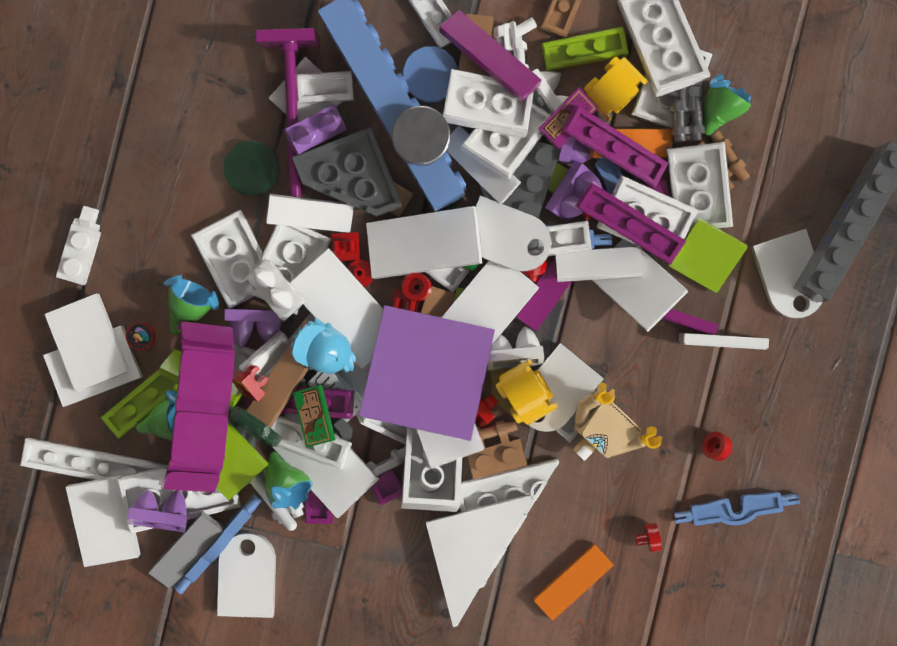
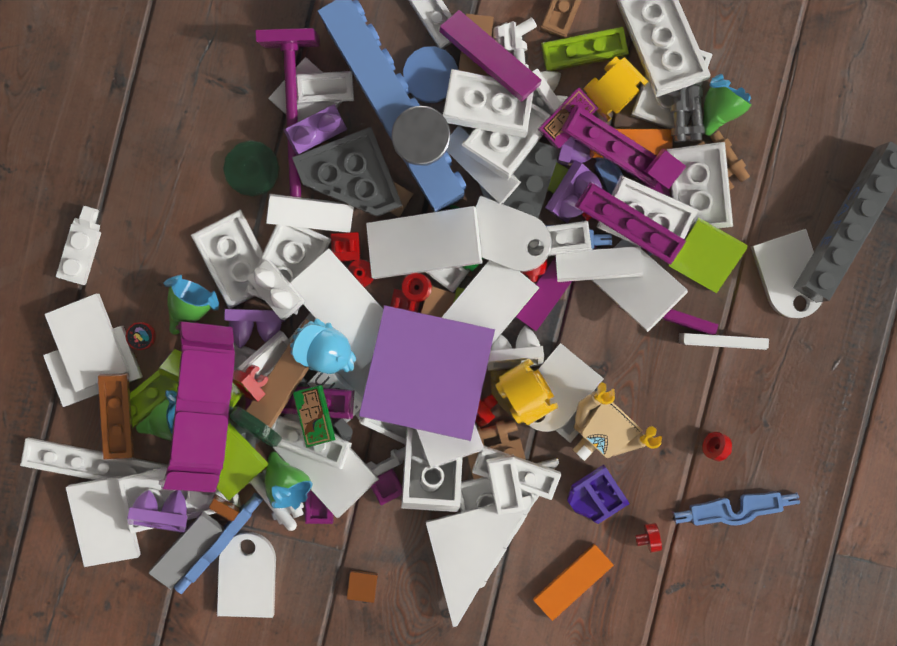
(115, 416): none -> dark orange plate
(224, 507): none -> dark orange tile
(362, 586): none -> dark orange tile
(505, 485): none -> white tile
(532, 476): none -> white tile
(597, 496): none -> dark purple slope
(665, 168): none -> magenta tile

